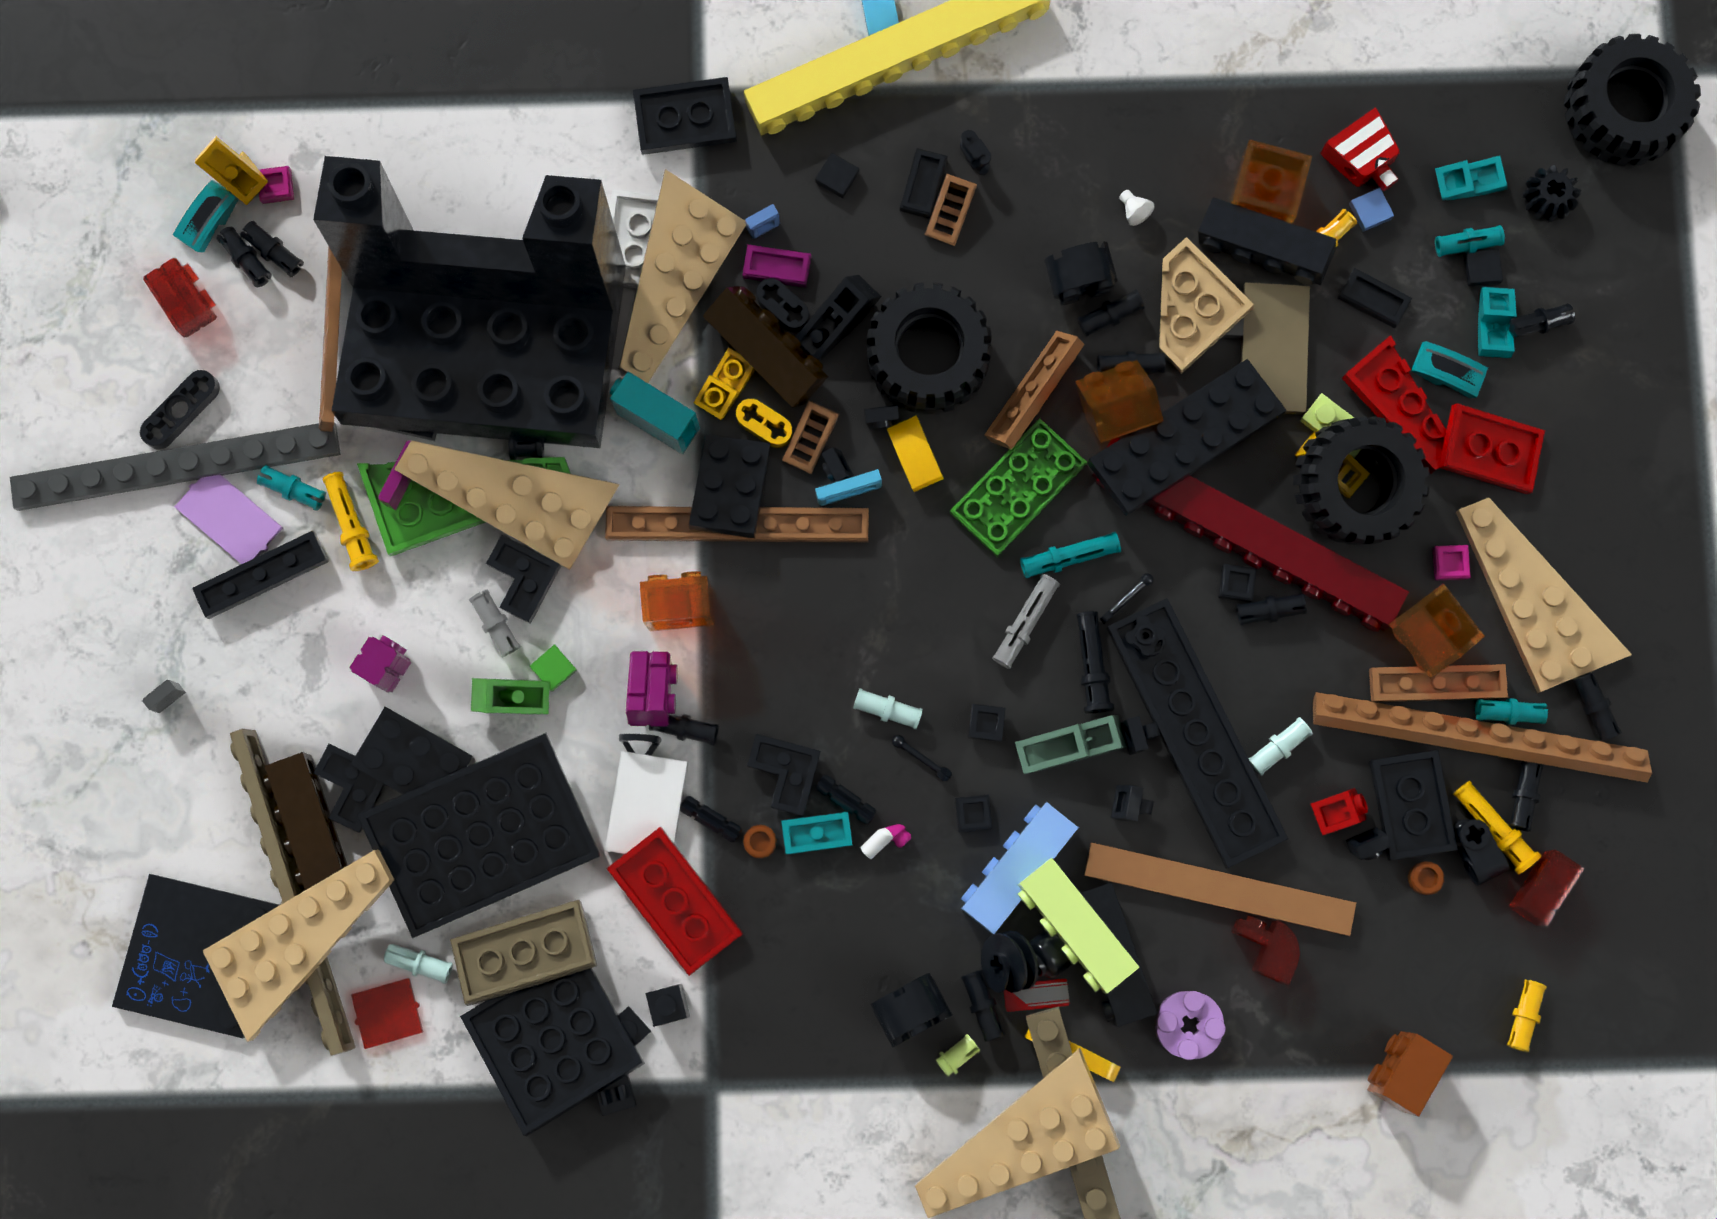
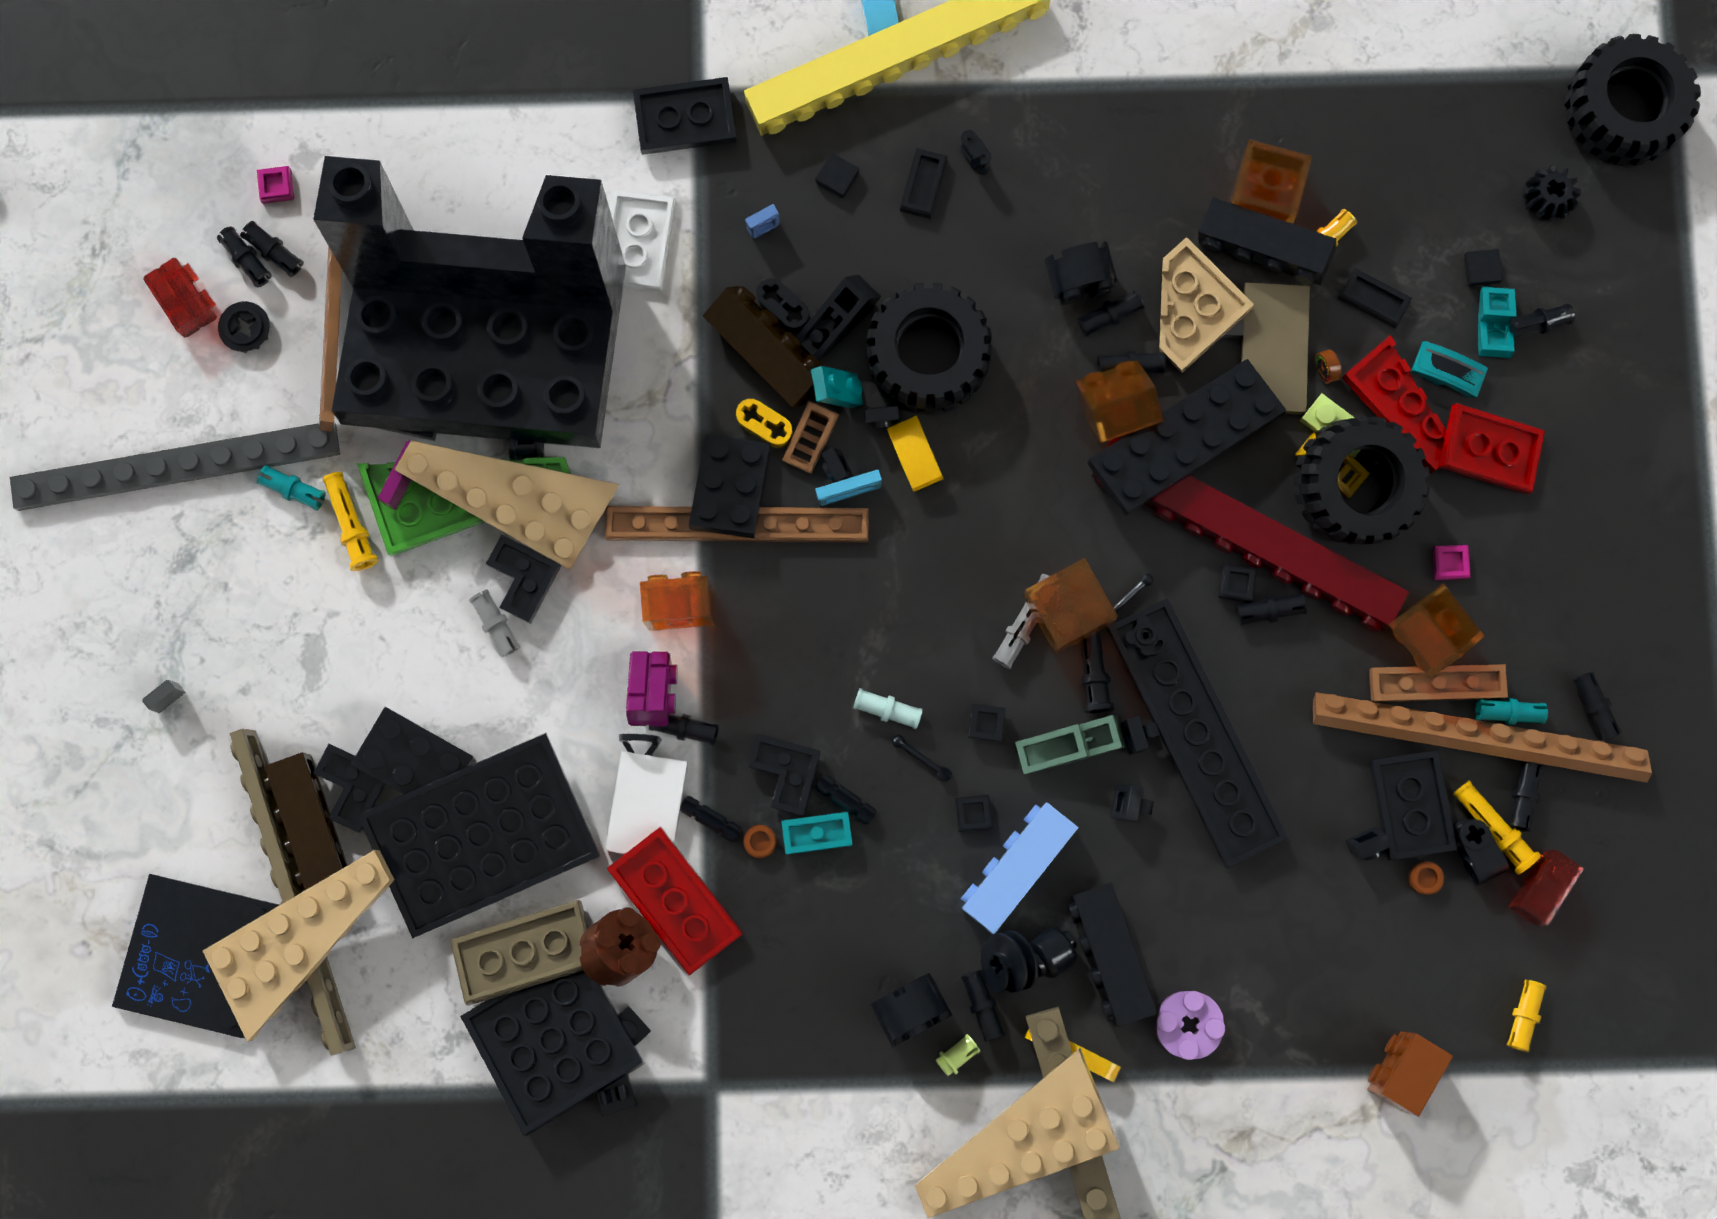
(165, 409): black beam -> none
(204, 215): teal slope -> none
(228, 517): lavender piece -> none
(230, 325): none -> black gear
(231, 170): yellow slope -> none
(260, 575): black plate -> none
(381, 663): magenta brick -> none
(387, 1013): clear red piece -> none
(418, 963): light aqua axle -> none
(510, 696): bright green slope -> none
(553, 667): bright green tile -> none
(618, 947): none -> copper brick
(654, 412): teal brick -> none
(667, 1005): black brick -> none
(681, 258): tan wing -> none
(725, 384): yellow slope -> none
(780, 264): magenta tile -> none
(837, 387): none -> teal plate
(883, 837): white arm -> none
(959, 184): medium nougat slope -> none
(1018, 487): bright green tile -> none
(1034, 389): medium nougat plate -> none
(1042, 995): sticker -> none
(1069, 555): teal pin -> none
(1070, 605): none -> clear orange brick
(1078, 926): yellowish green brick -> none
(1136, 208): white rock -> none
(1220, 889): medium nougat tile -> none
(1278, 951): clear red brick -> none
(1280, 746): light aqua pin -> none
(1328, 366): none -> dark orange tile
(1340, 811): red bracket -> none
(1364, 151): red torso -> none
(1371, 209): medium blue tile -> none
(1449, 244): teal pin -> none
(1471, 179): teal slope -> none
(1544, 615): tan wing -> none

